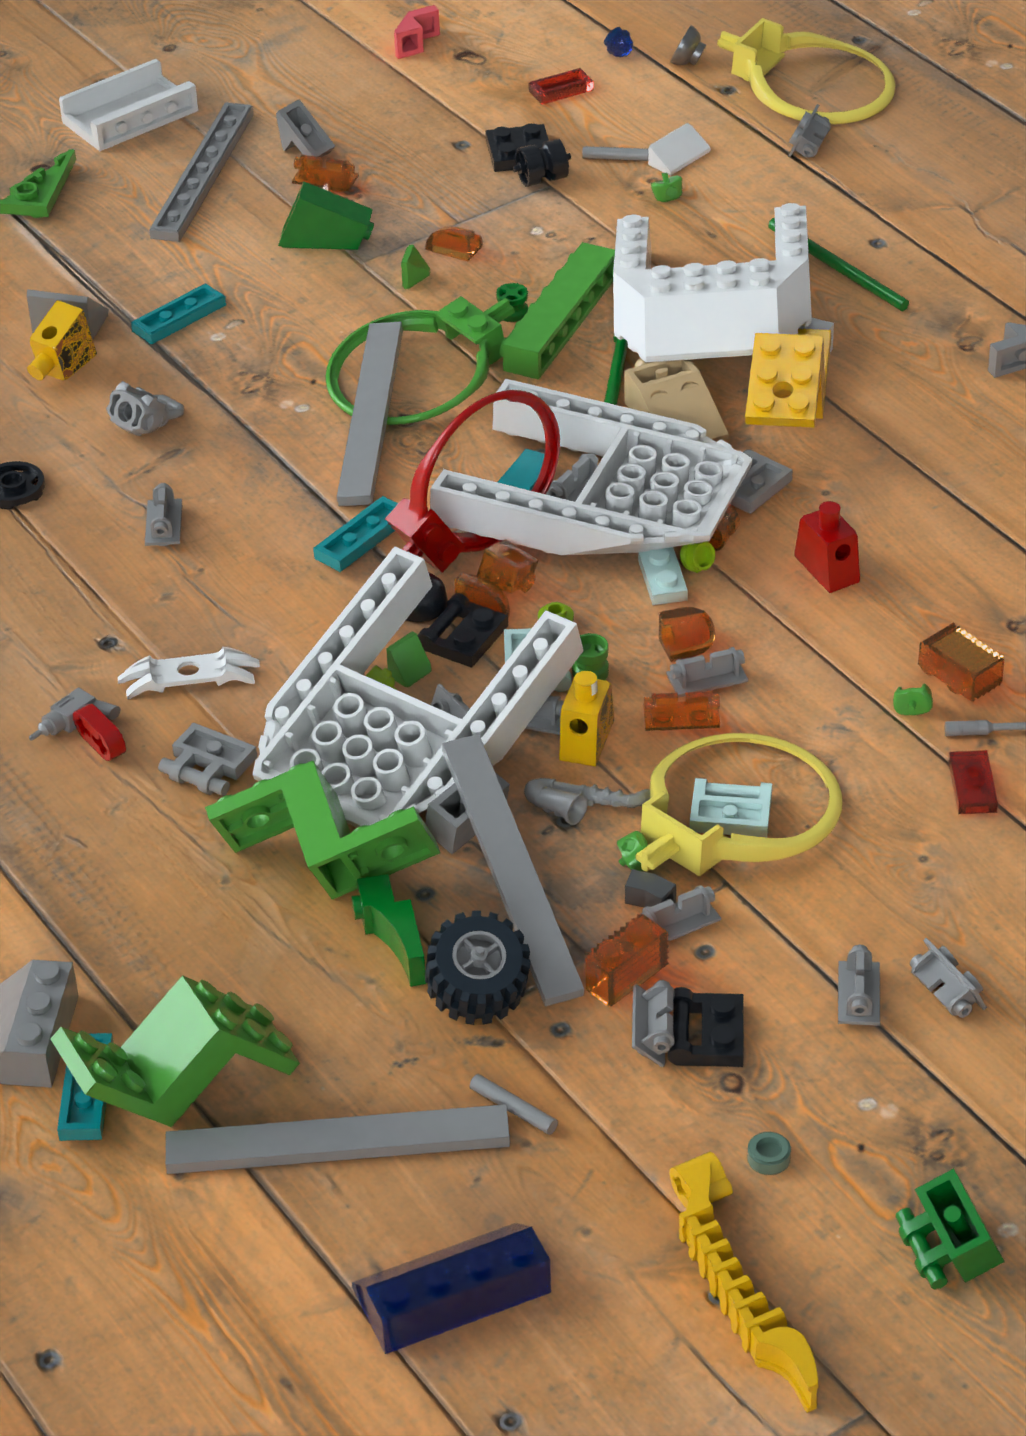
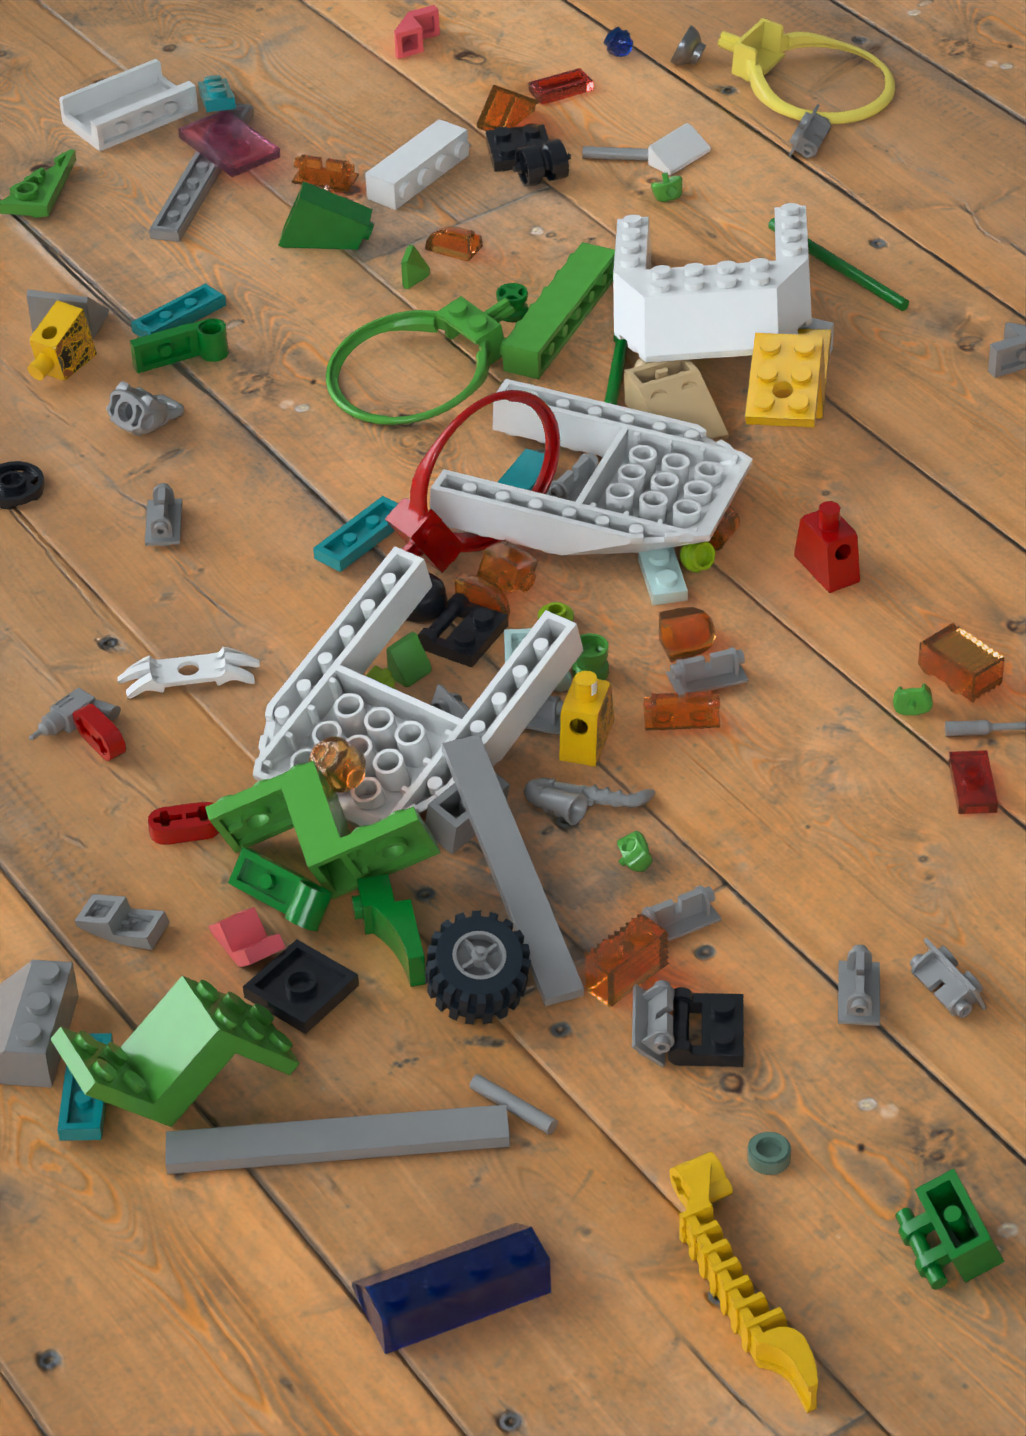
(116, 921): none -> light grey slope
(183, 342): none -> green plate
(184, 824): none -> red beam
(213, 751): light grey plate -> none
(216, 94): none -> teal plate
(229, 143): none -> clear pink tile
(245, 937): none -> coral slope
(281, 888): none -> green plate
(301, 129): light grey slope -> none
(301, 986): none -> black plate
(339, 763): none -> clear orange head
(370, 414): light grey tile -> none
(417, 164): none -> white brick
(505, 109): none -> clear orange slope
(648, 889): dark grey piece -> none
(698, 852): light yellow brick -> none
(732, 806): light aqua plate -> none
(761, 482): light grey plate -> none

